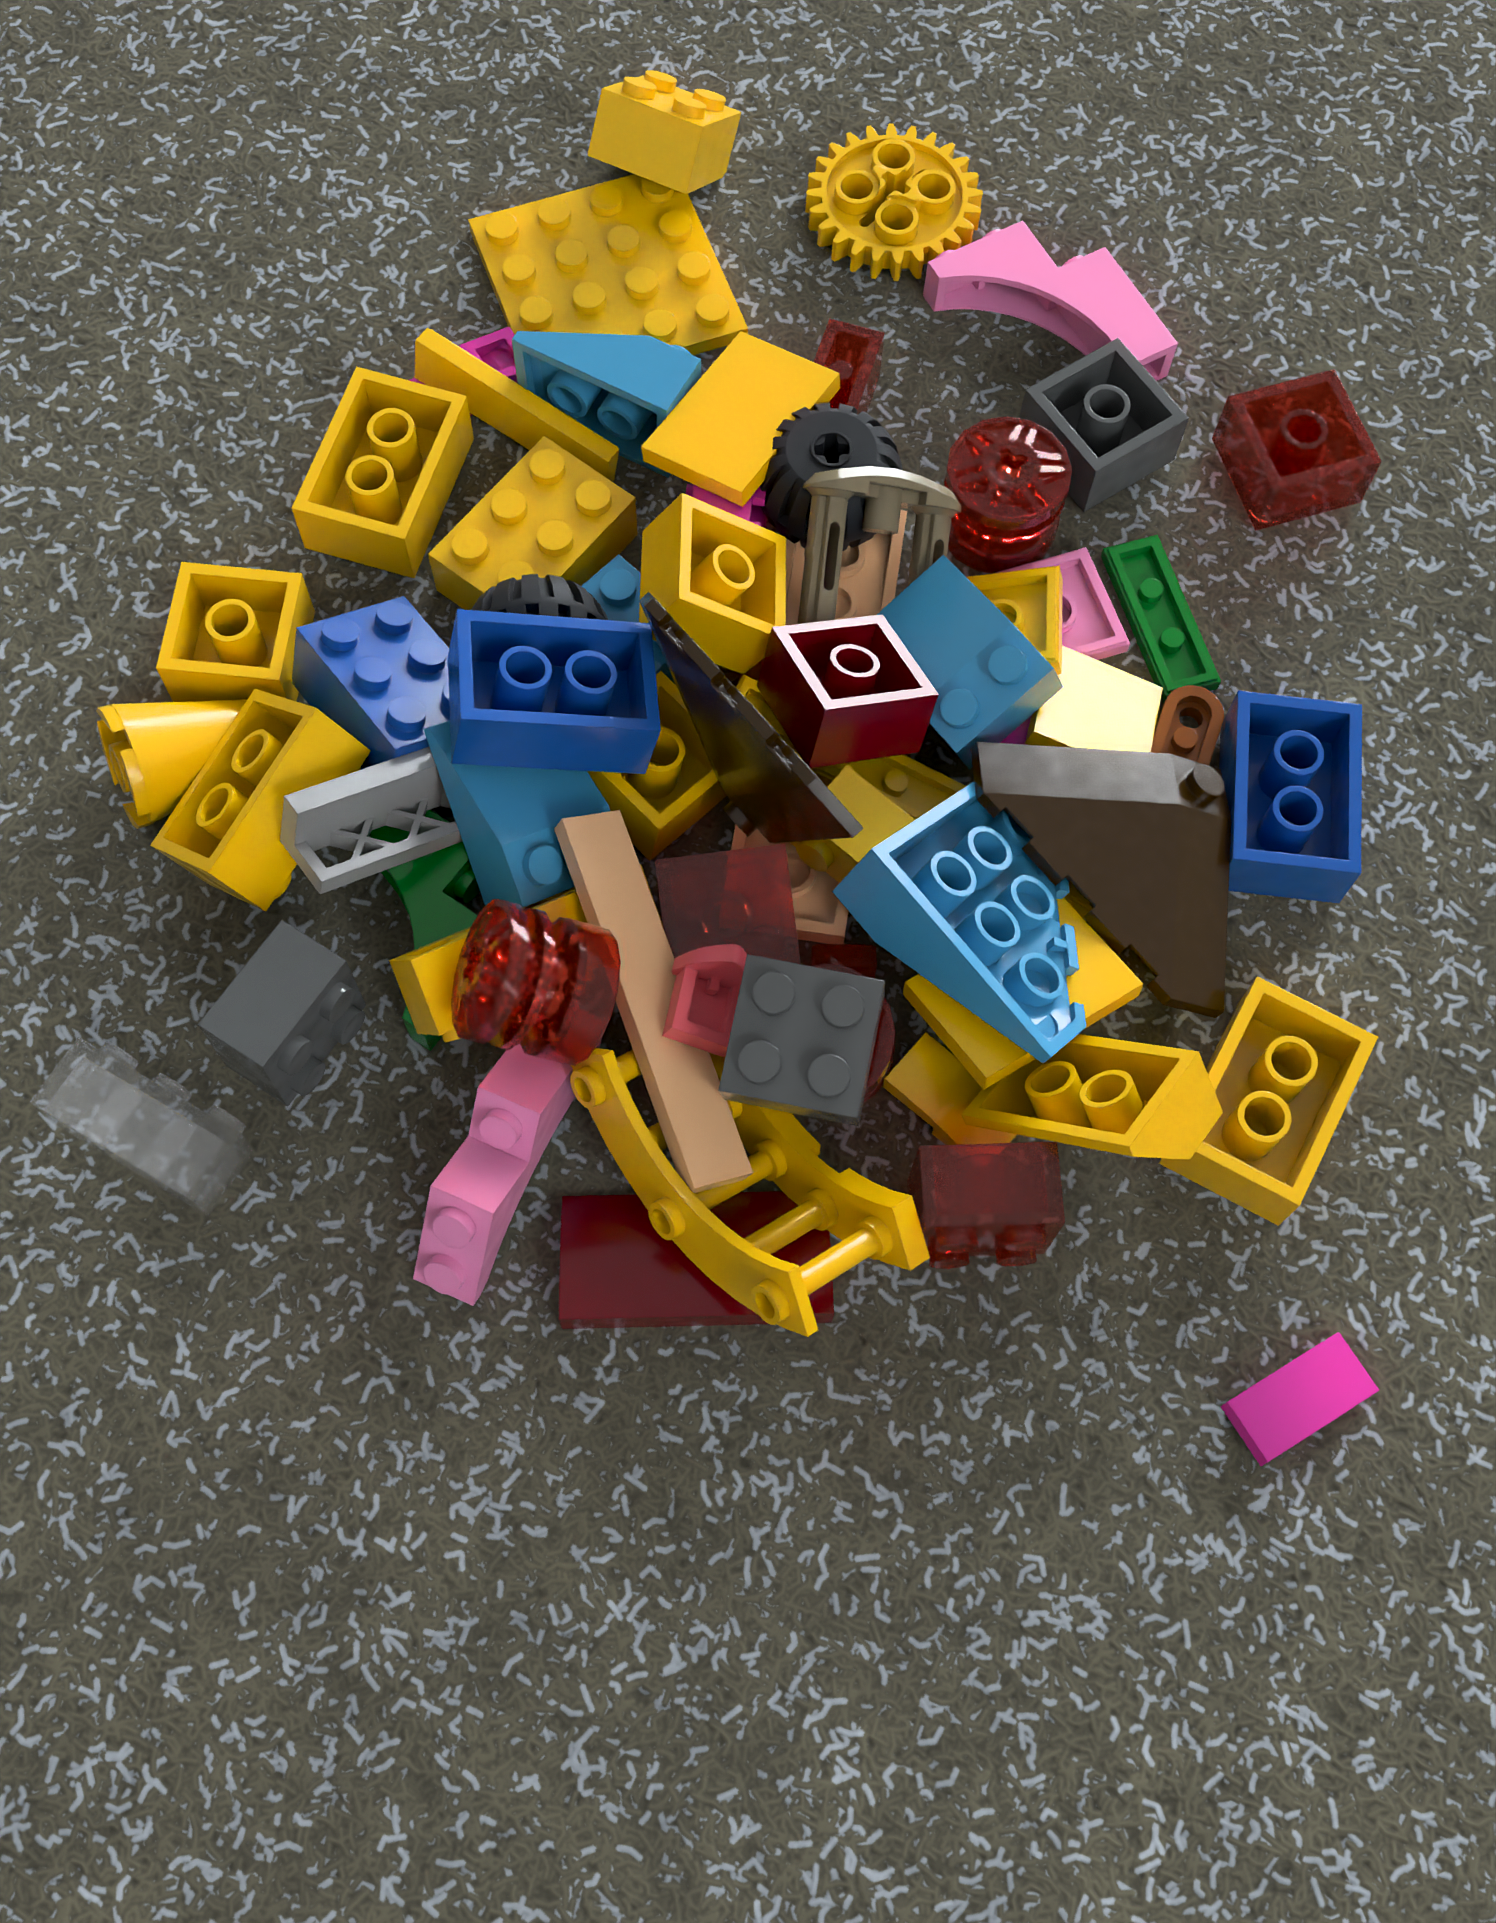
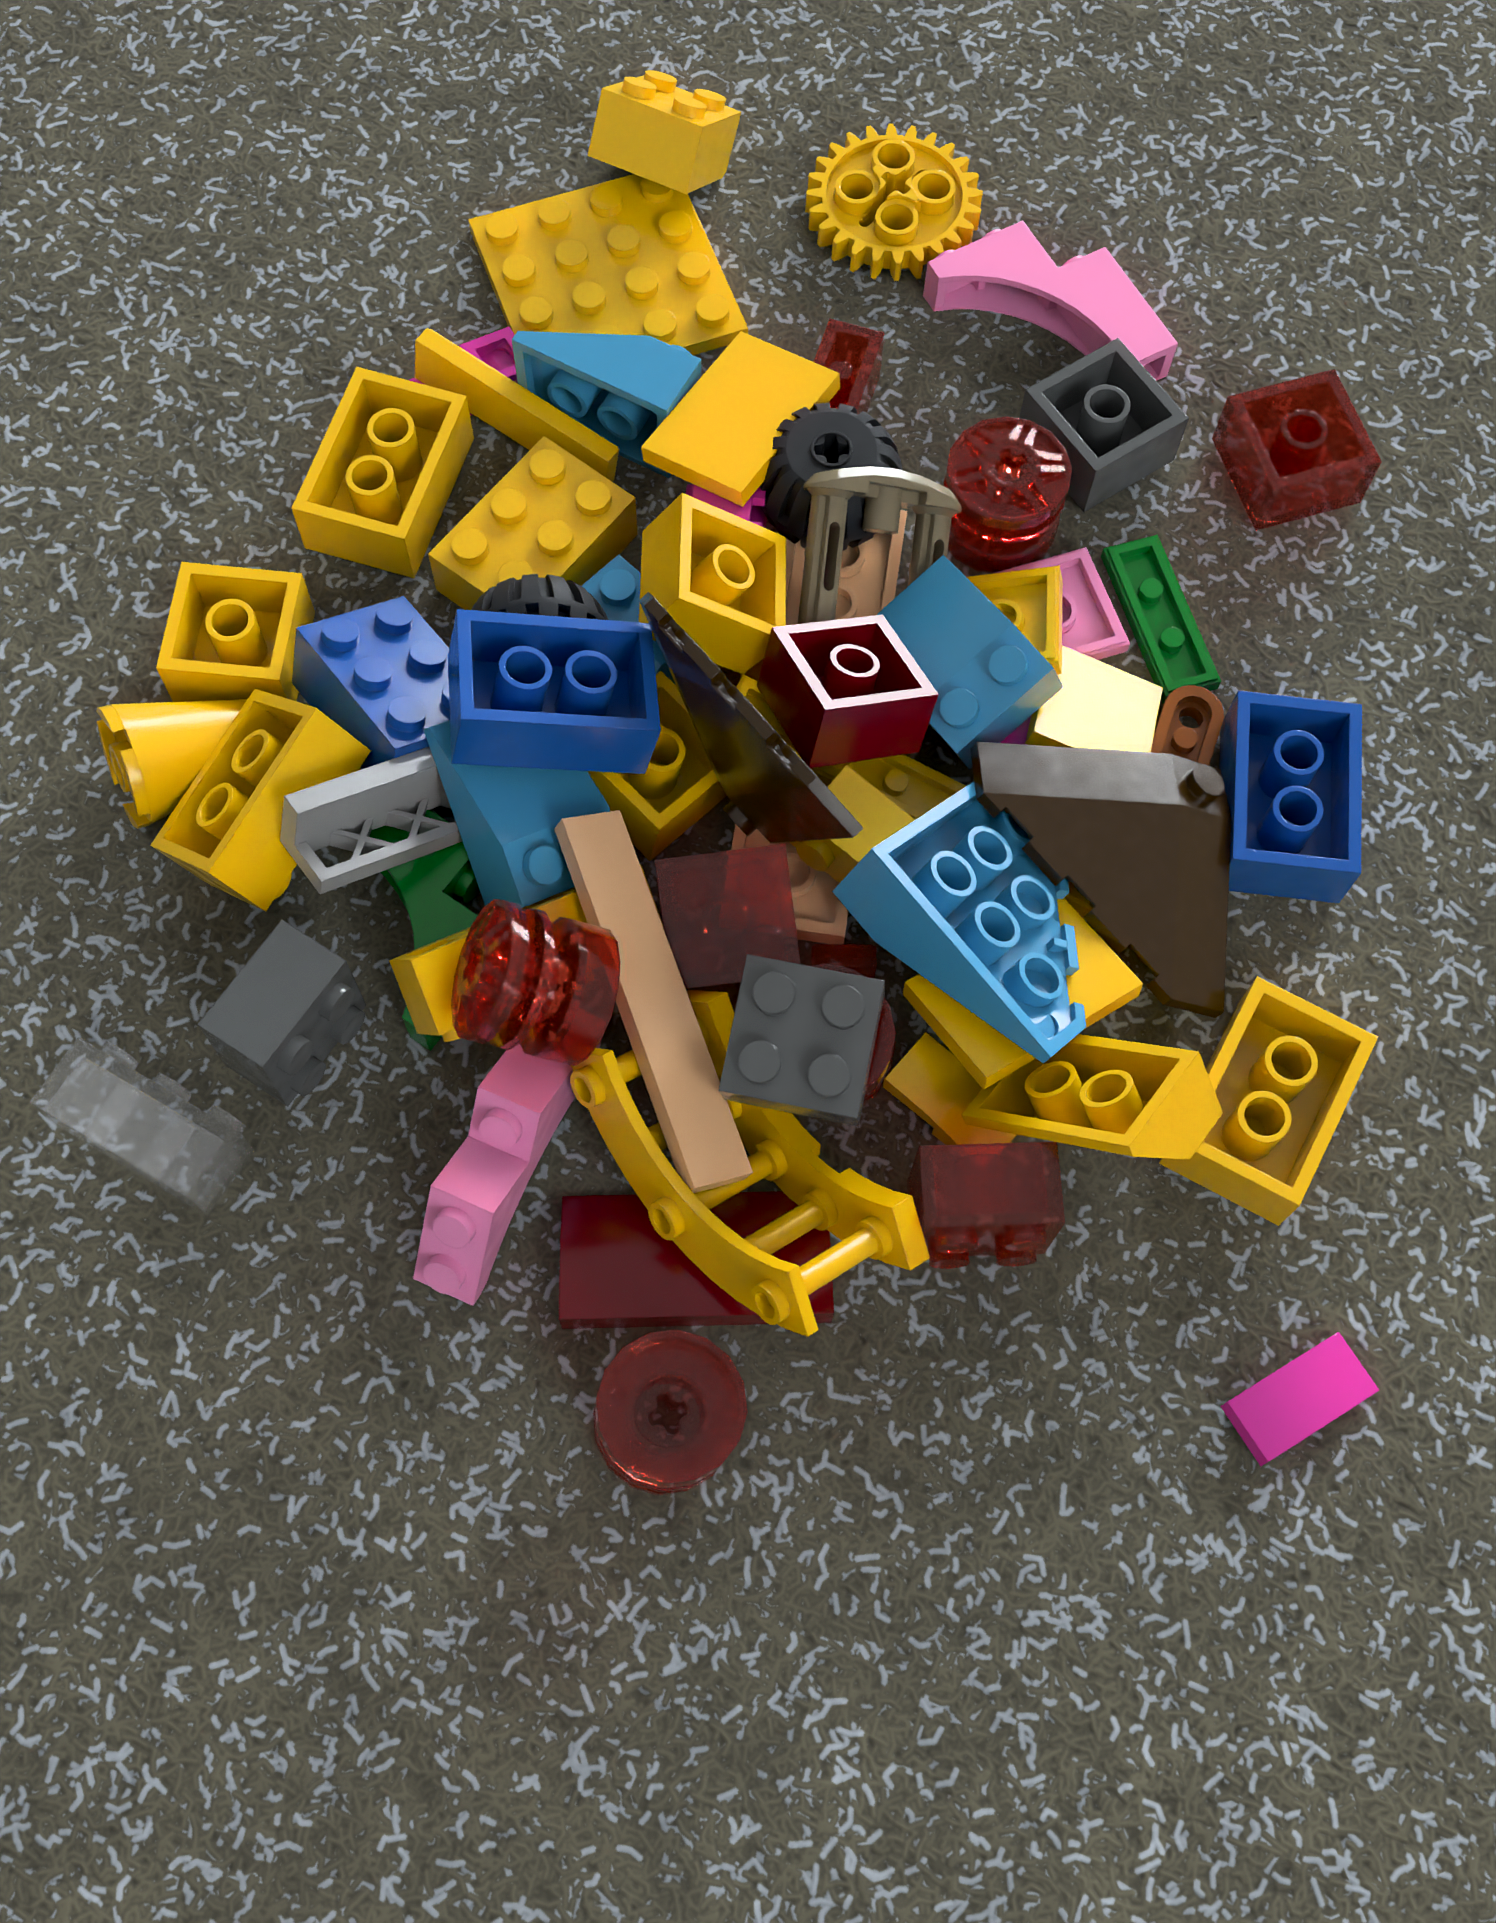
(686, 1375): none -> clear red wheel
(705, 997): coral tile -> none

